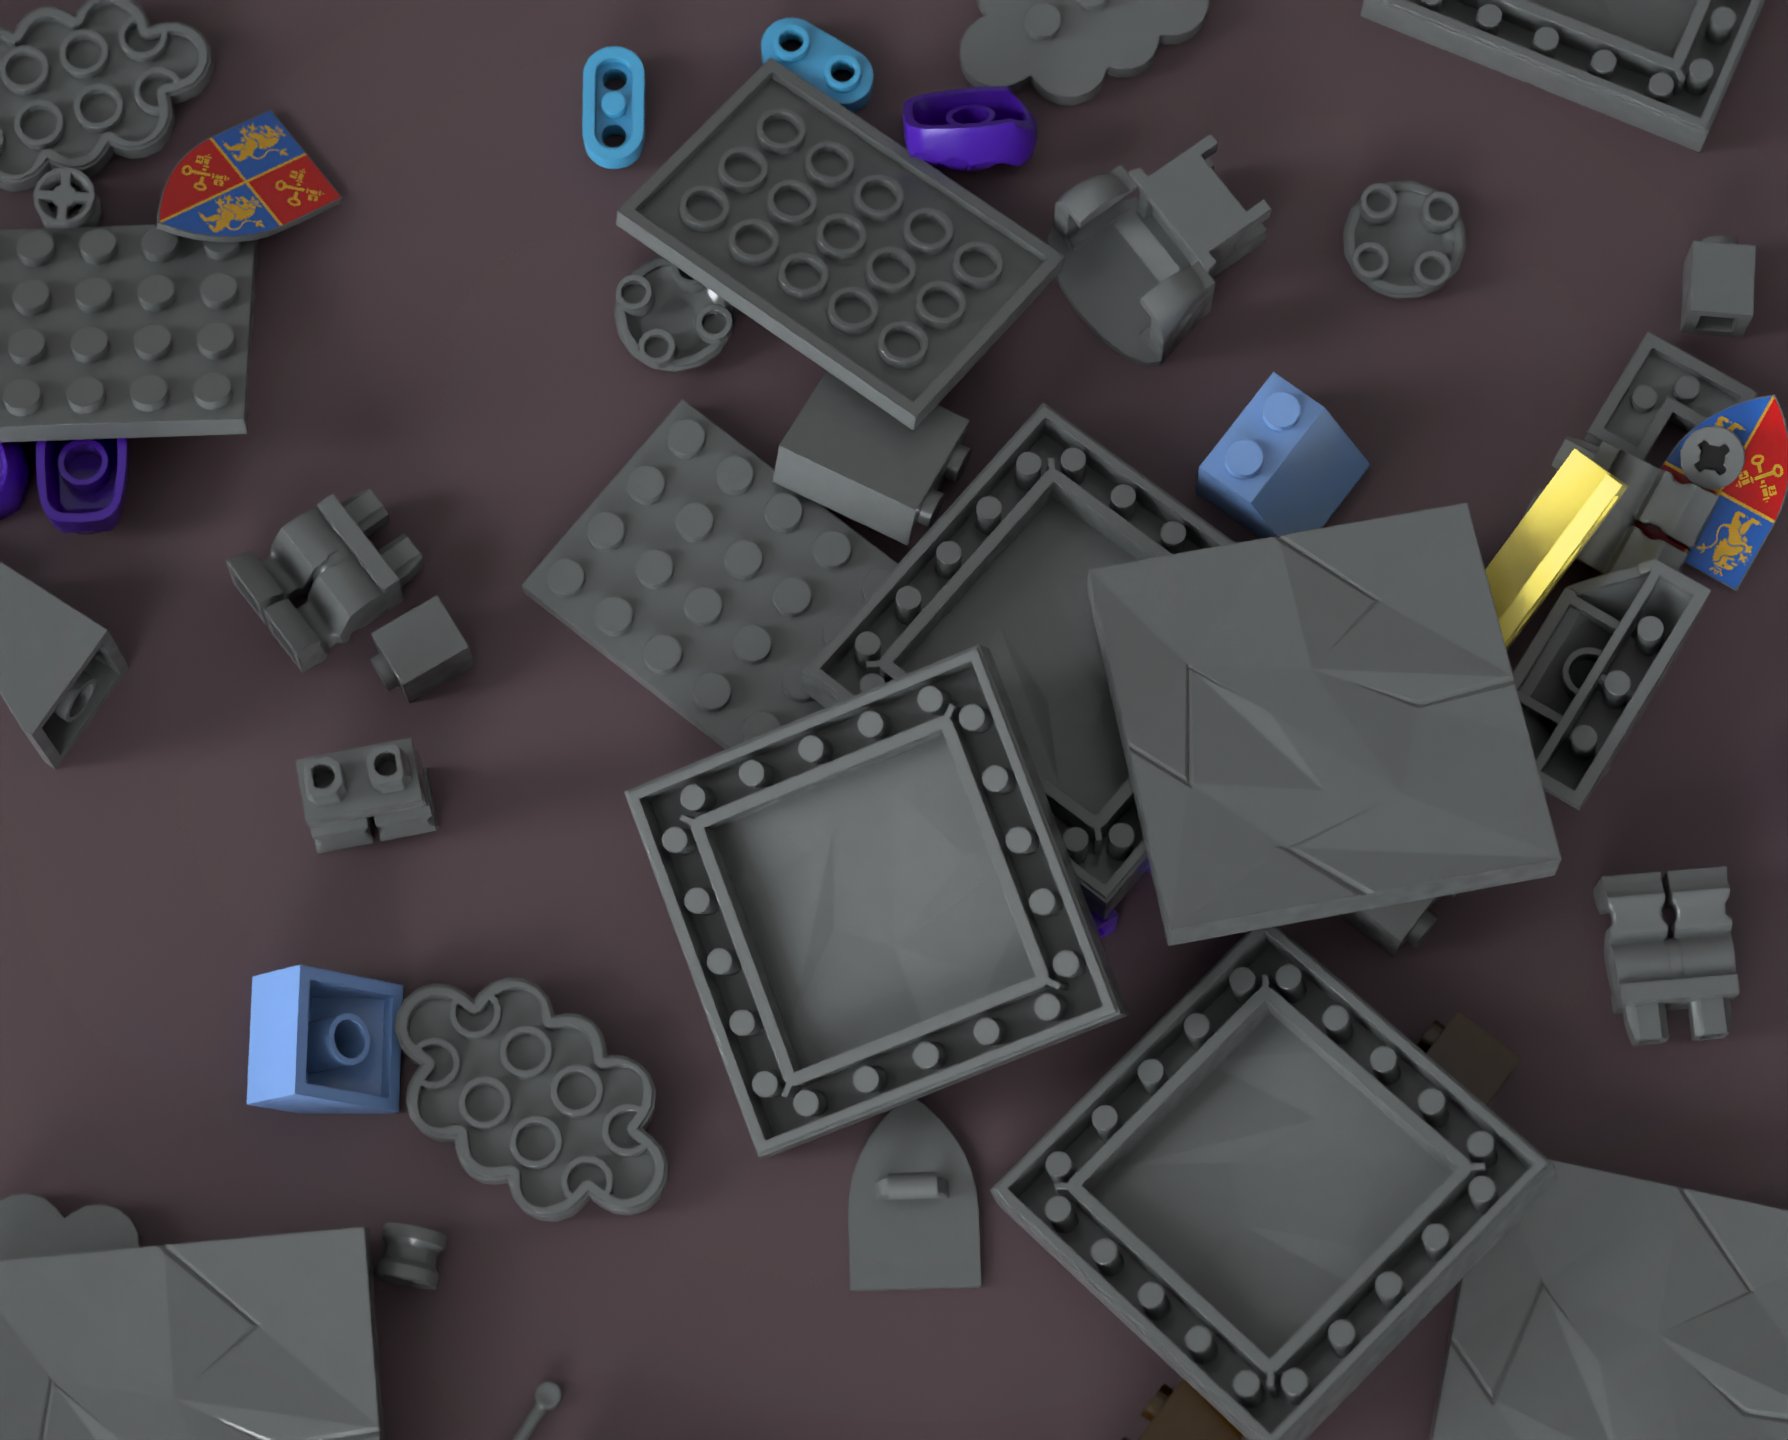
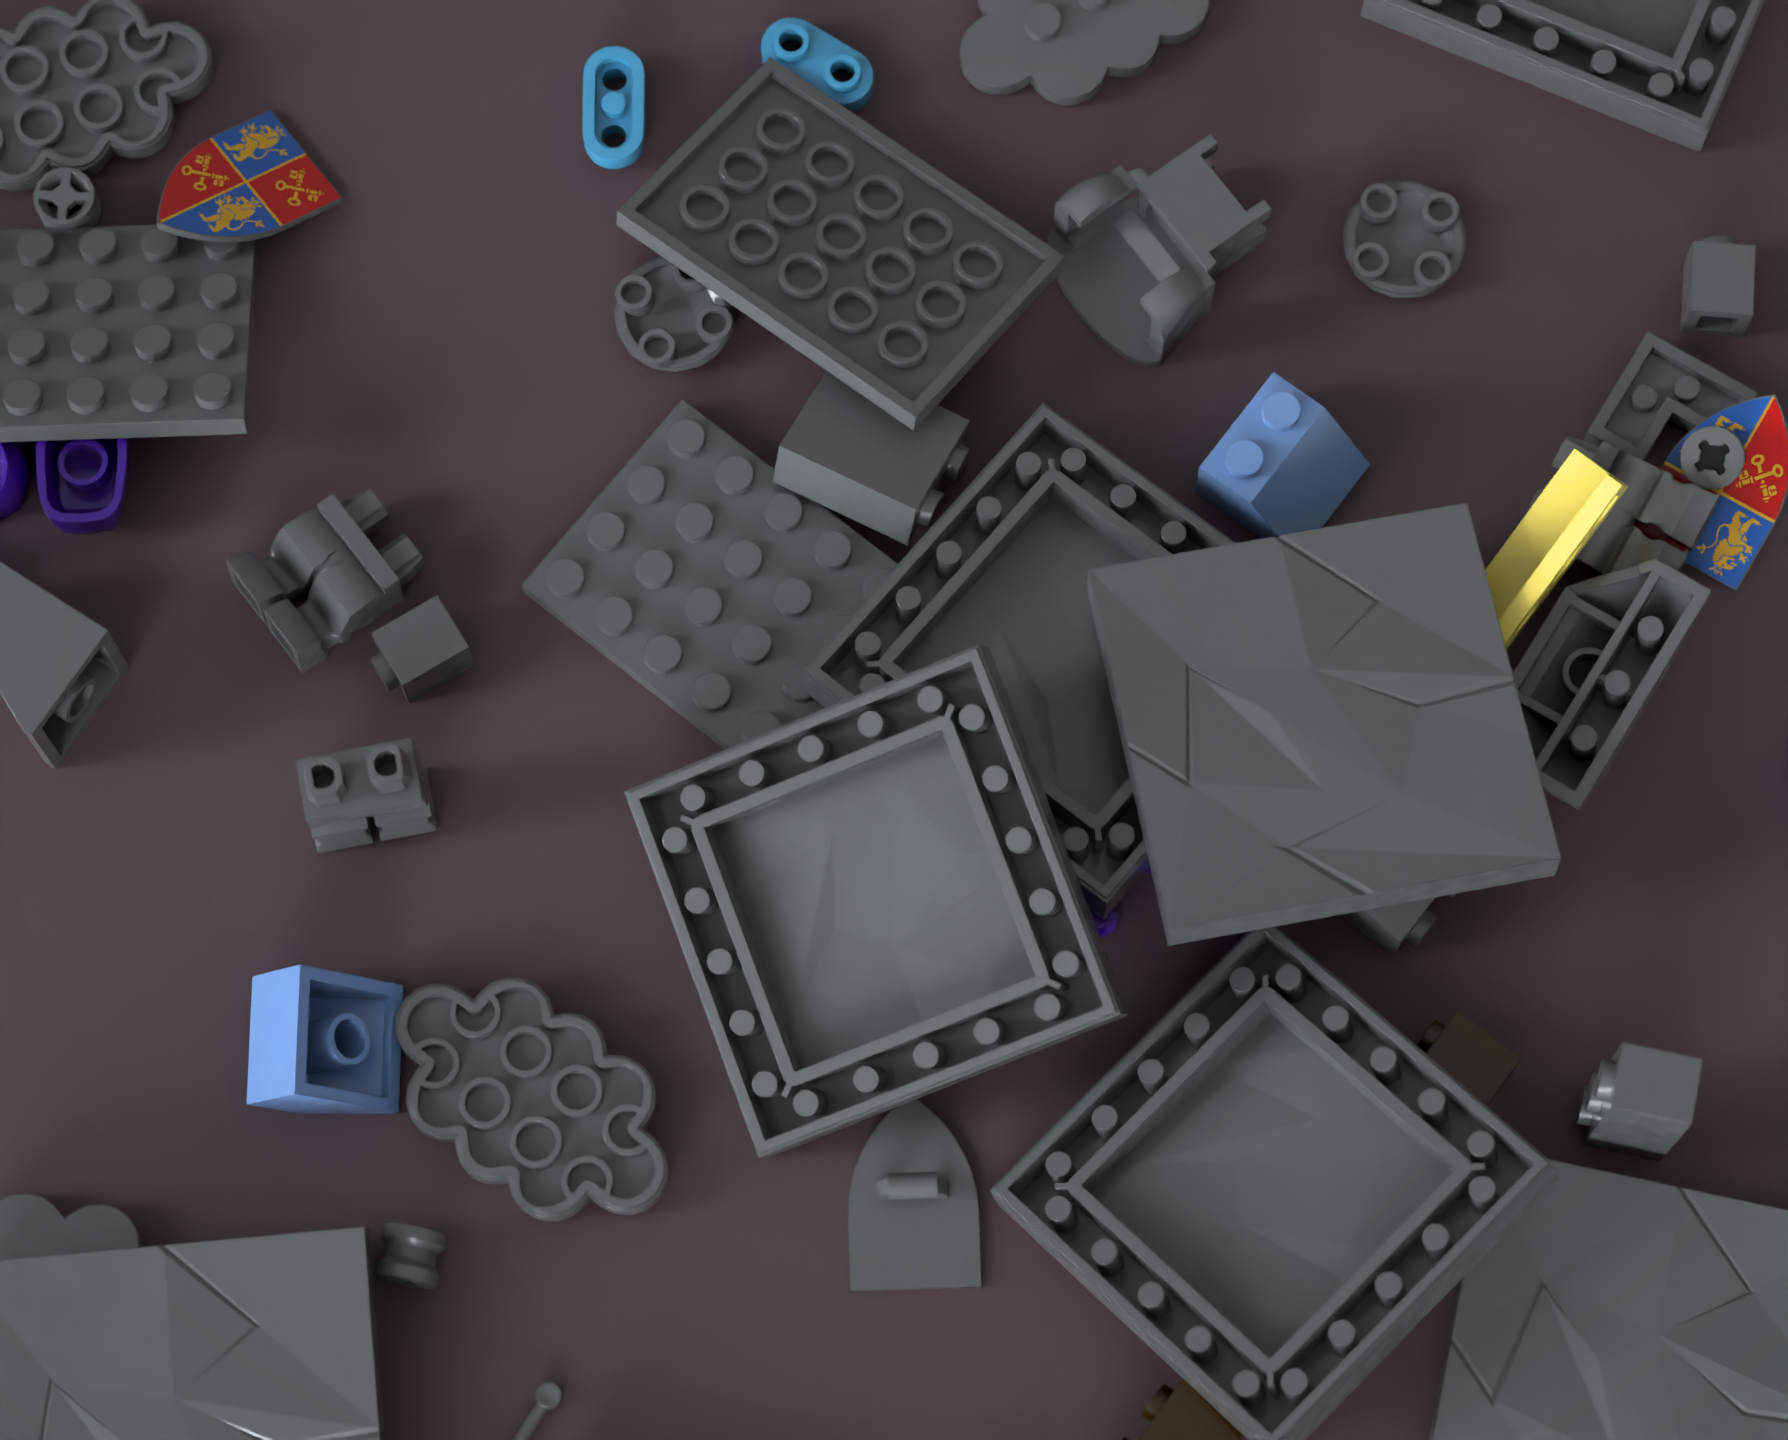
(969, 128): dark purple piece -> none
(1639, 1101): none -> dark grey brick
(1660, 973): dark grey hips -> none

